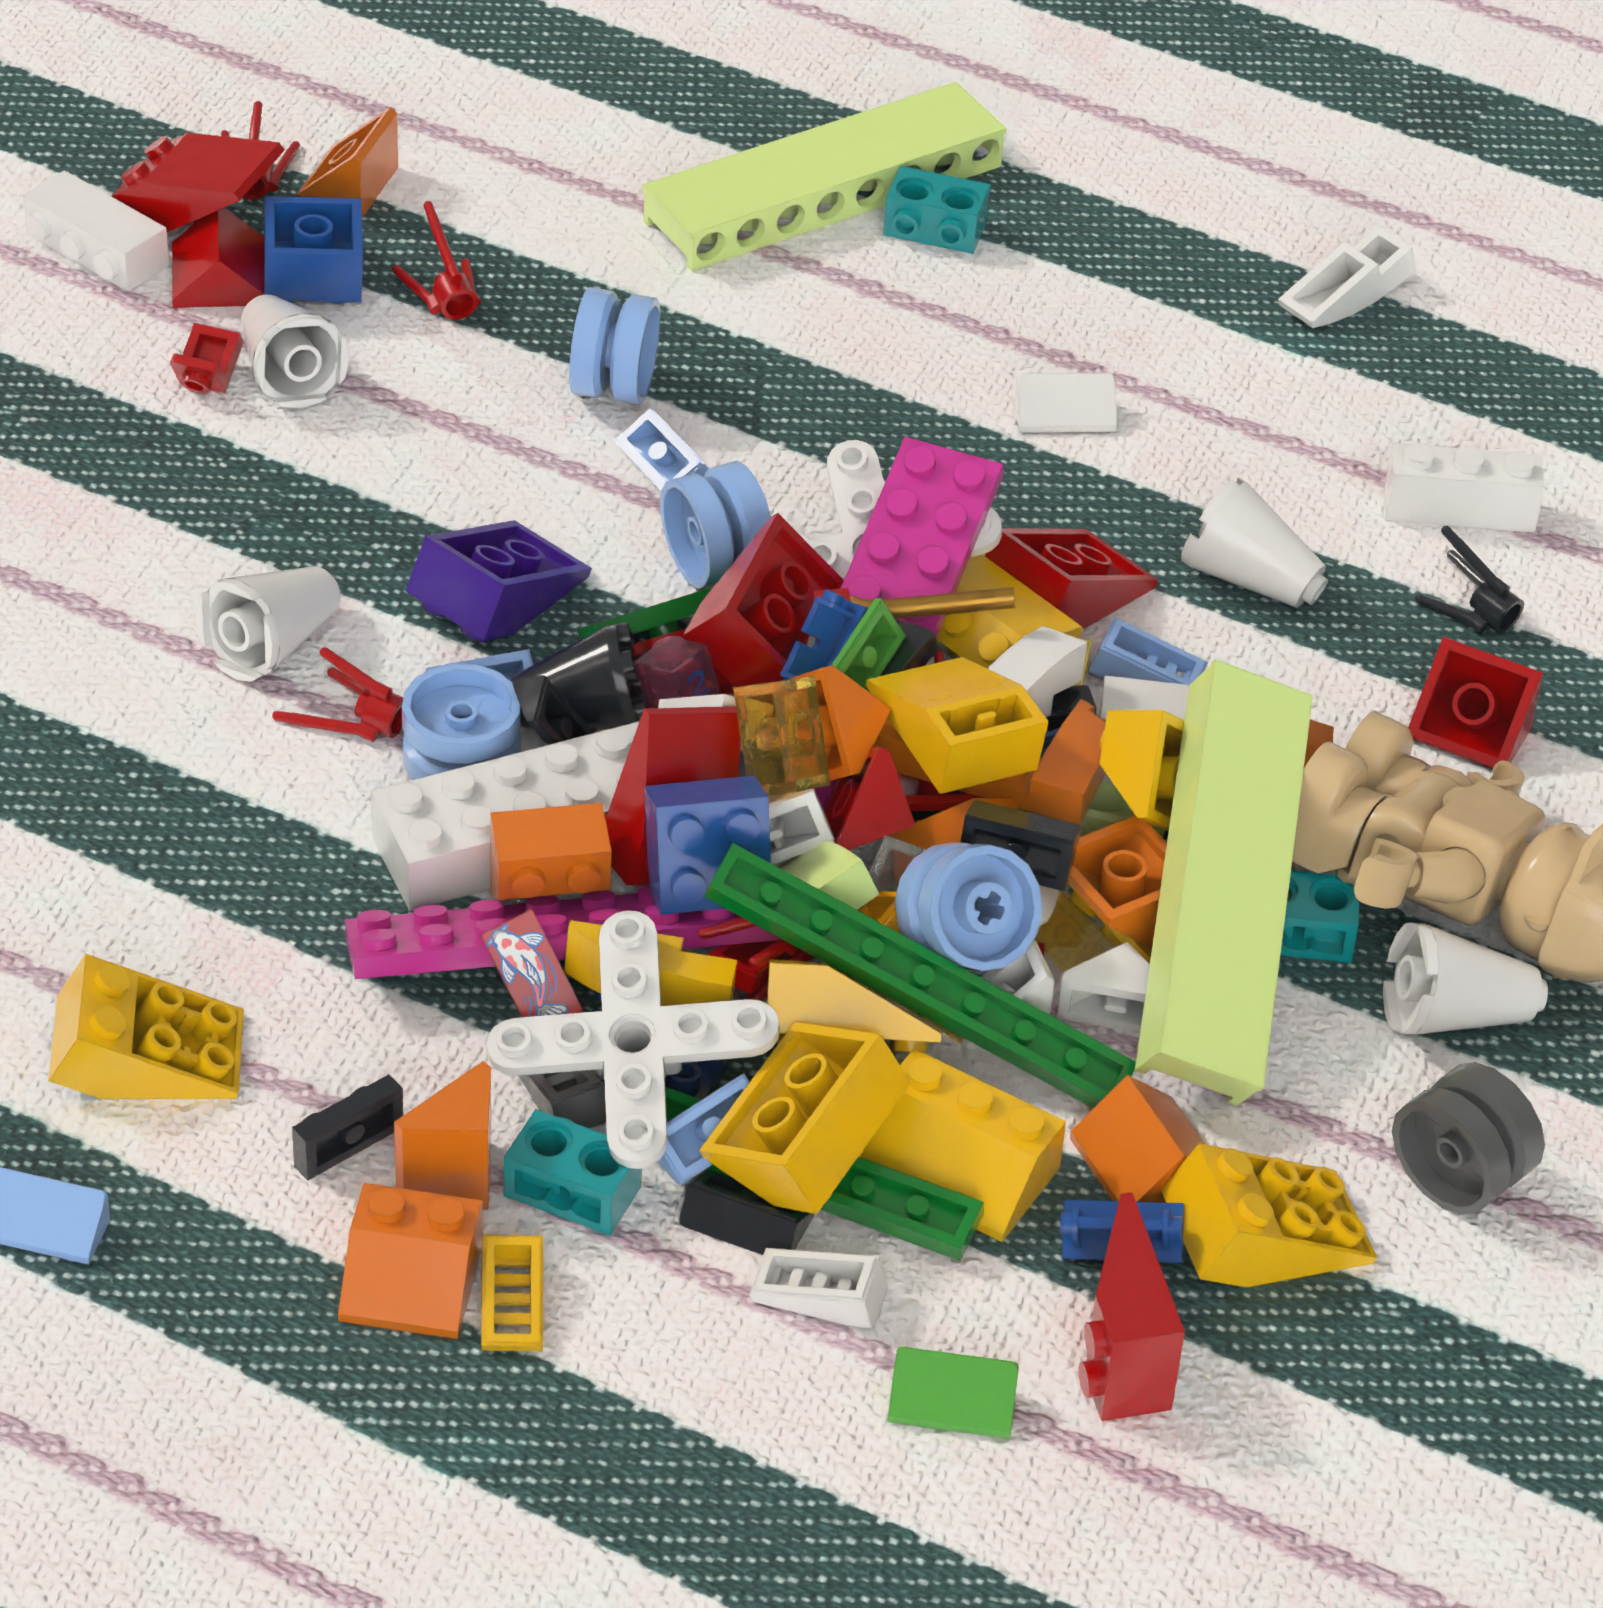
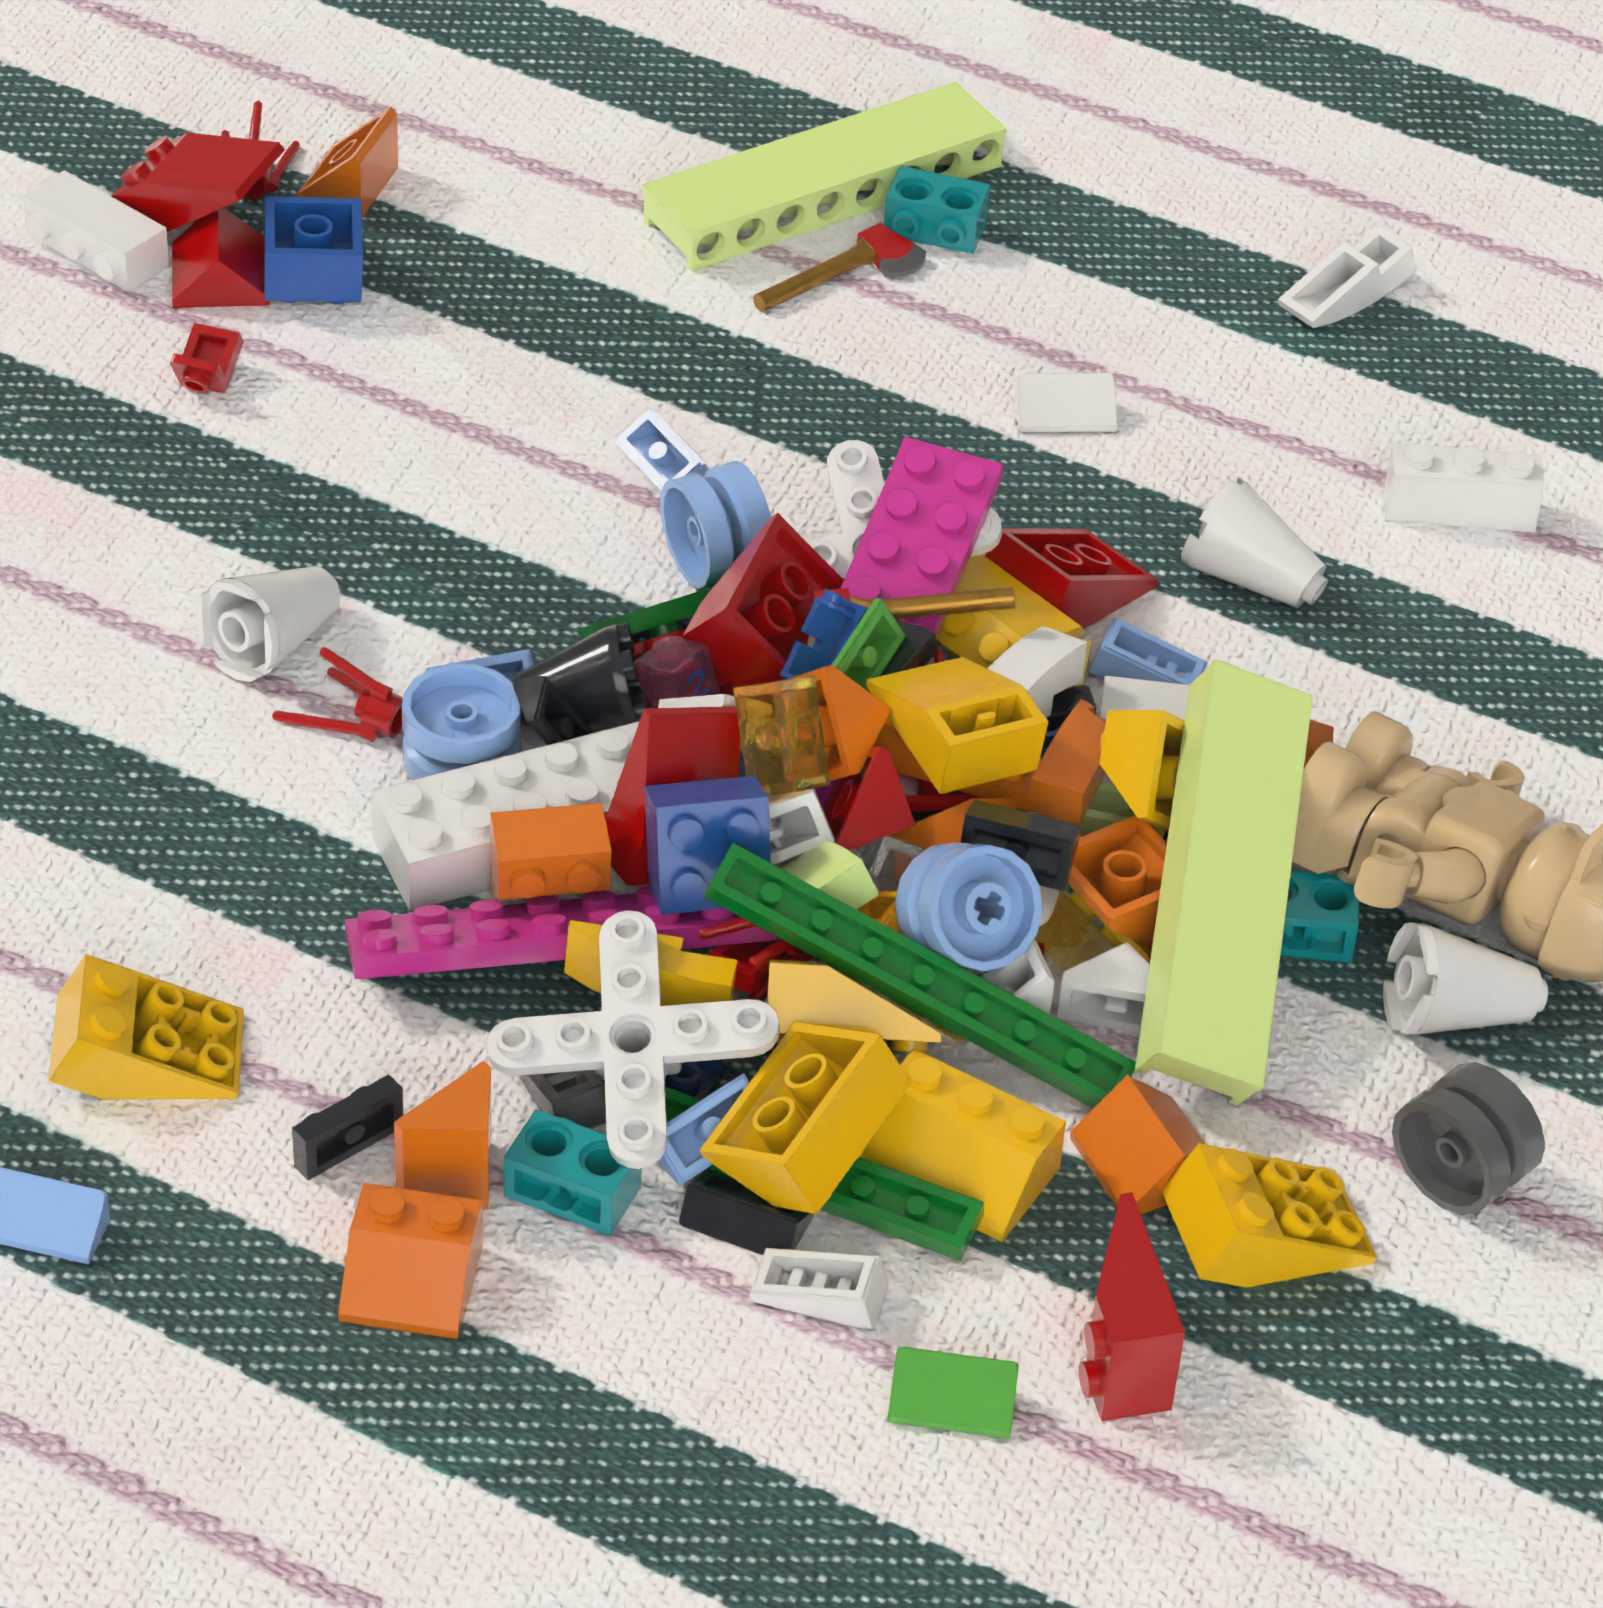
(293, 351): white cone -> none
(452, 291): red plant -> none
(492, 577): dark purple slope -> none
(518, 1252): yellow slope -> none
(530, 967): tile -> none
(614, 346): light blue wheel -> none
(877, 245): none -> piece
(1089, 1223): blue hinge -> none
(1476, 704): red slope -> none
(1492, 600): black plant -> none

